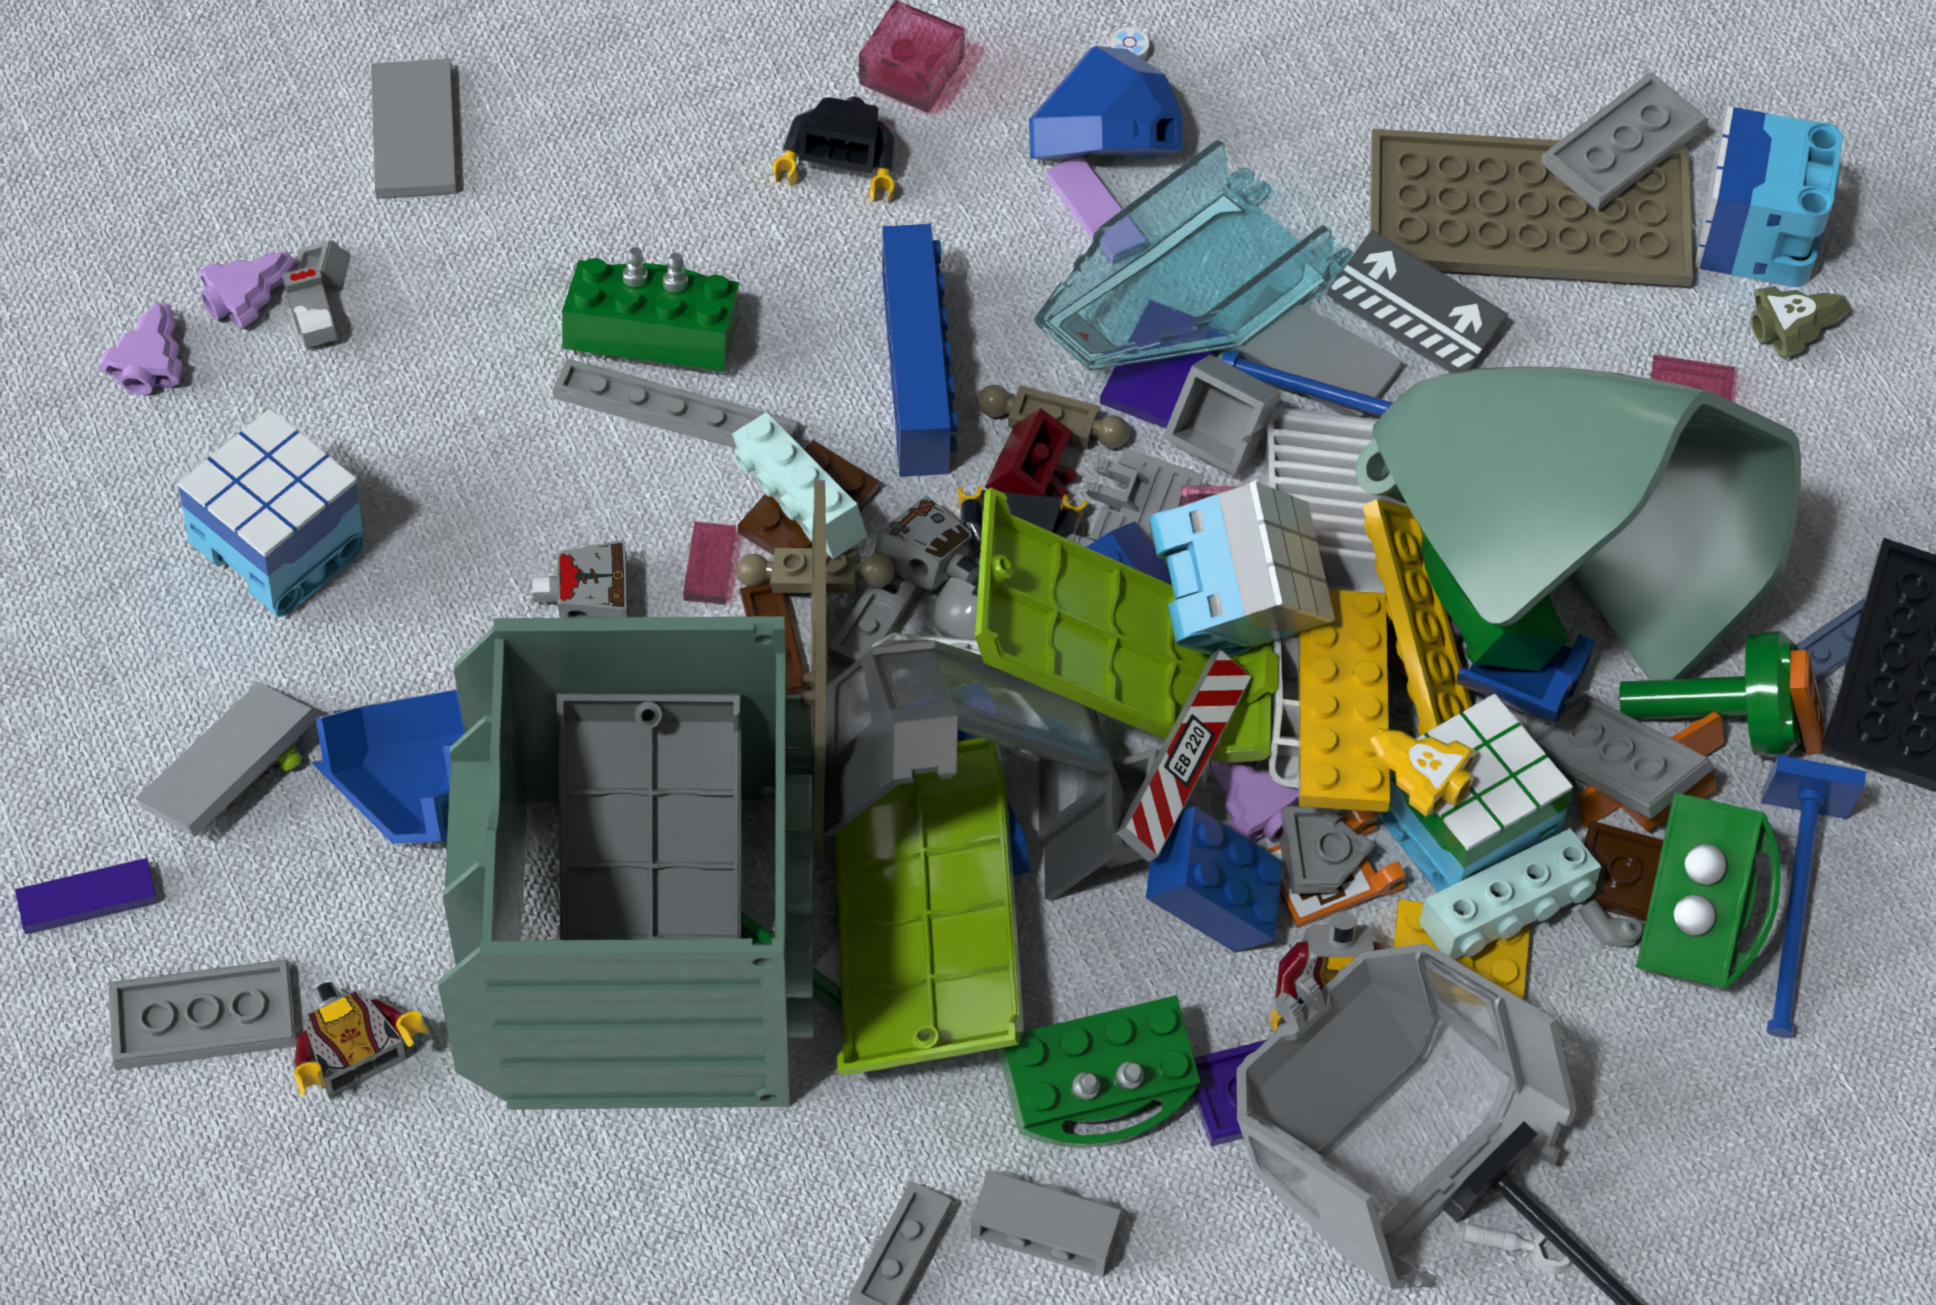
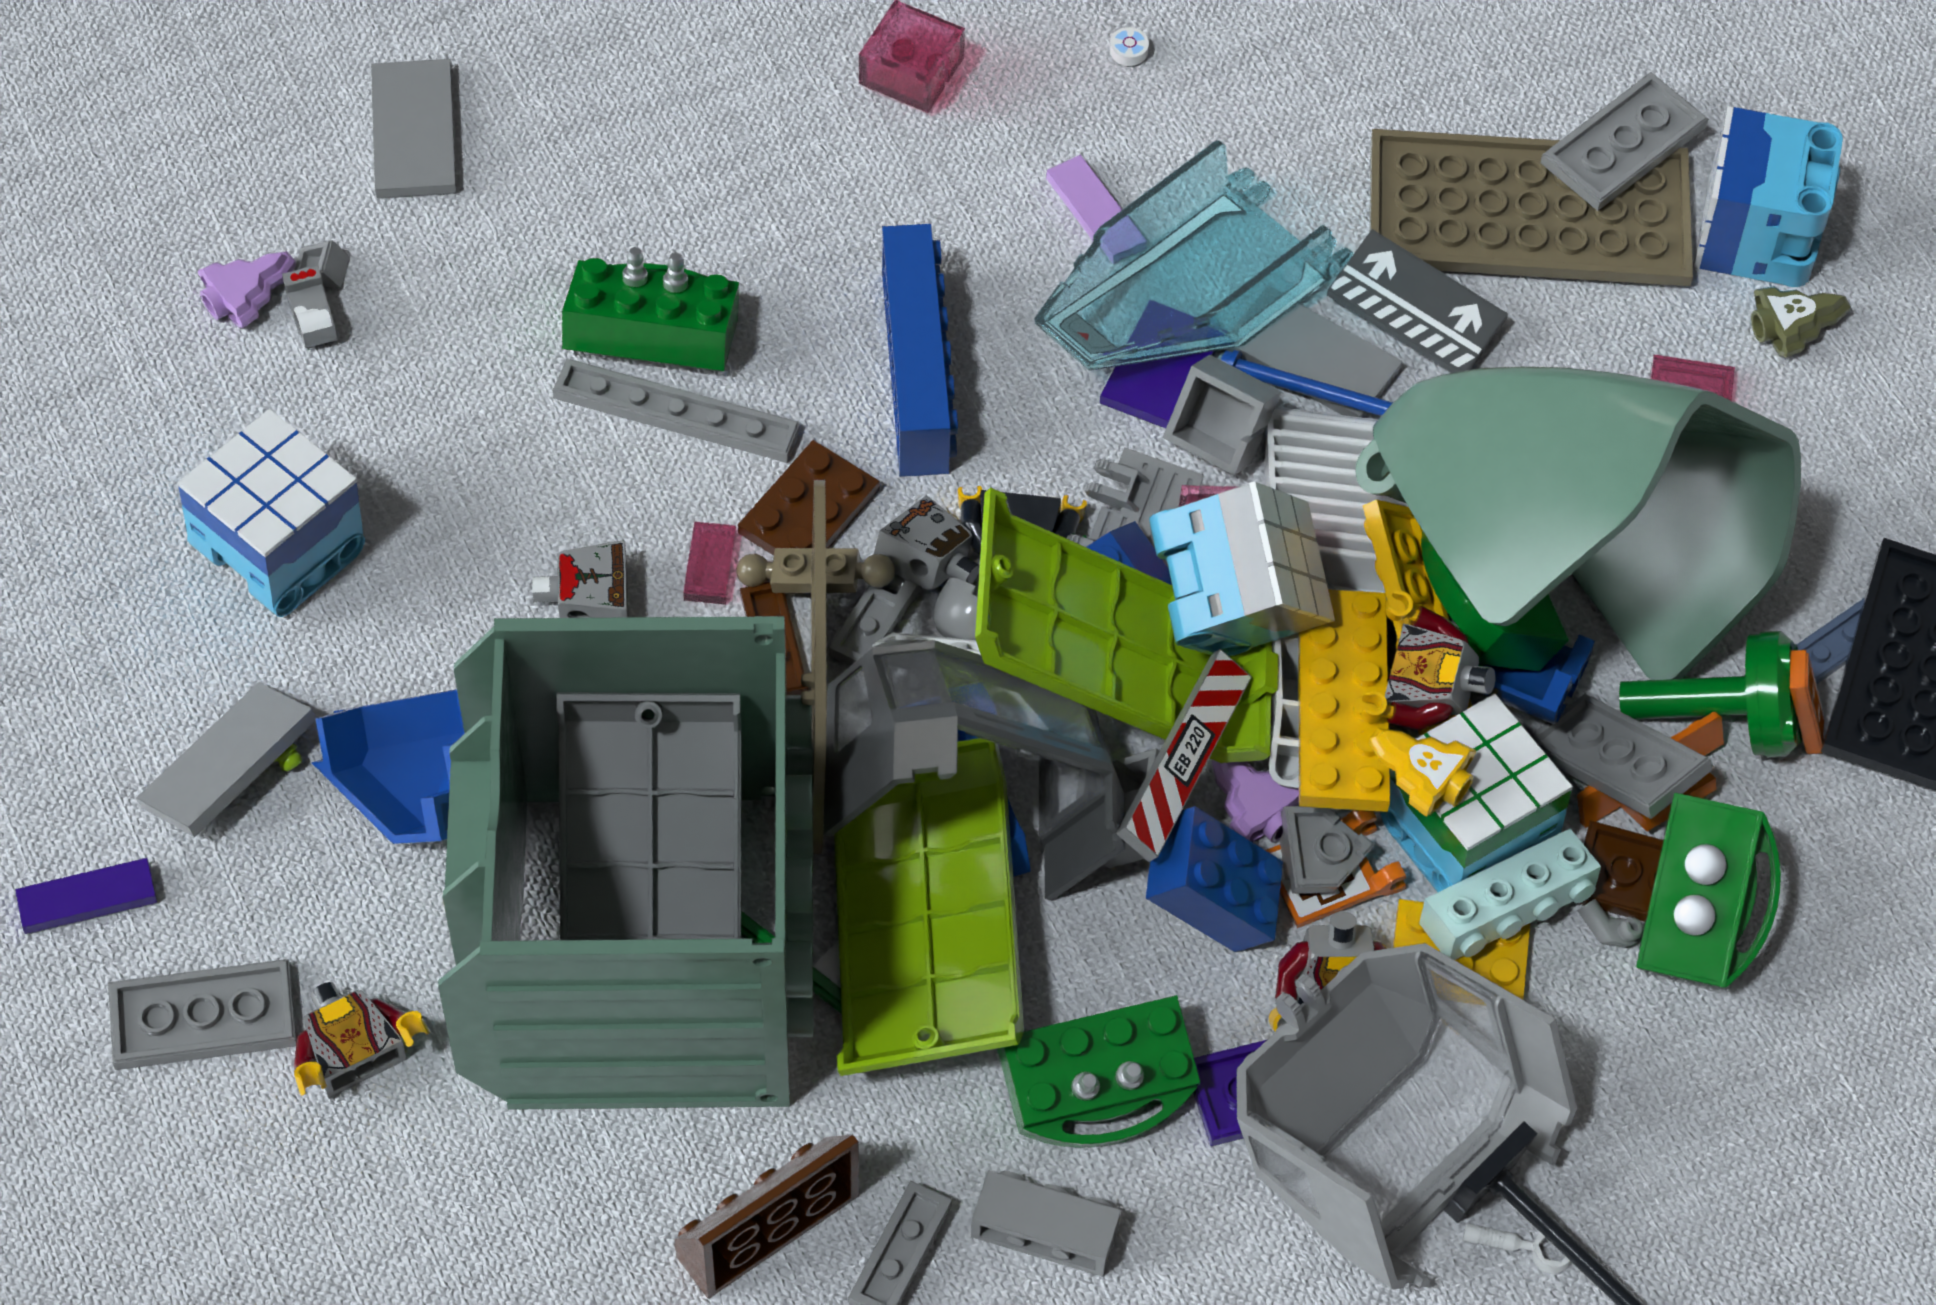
(147, 354): lavender rock -> none
(770, 1213): none -> reddish brown slope
(789, 476): light aqua brick -> none
(843, 137): black torso -> none
(1032, 457): dark red brick -> none
(1074, 414): dark tan plate -> none
(1108, 107): blue brick -> none
(1429, 673): none -> torso
(1813, 790): blue tile -> none

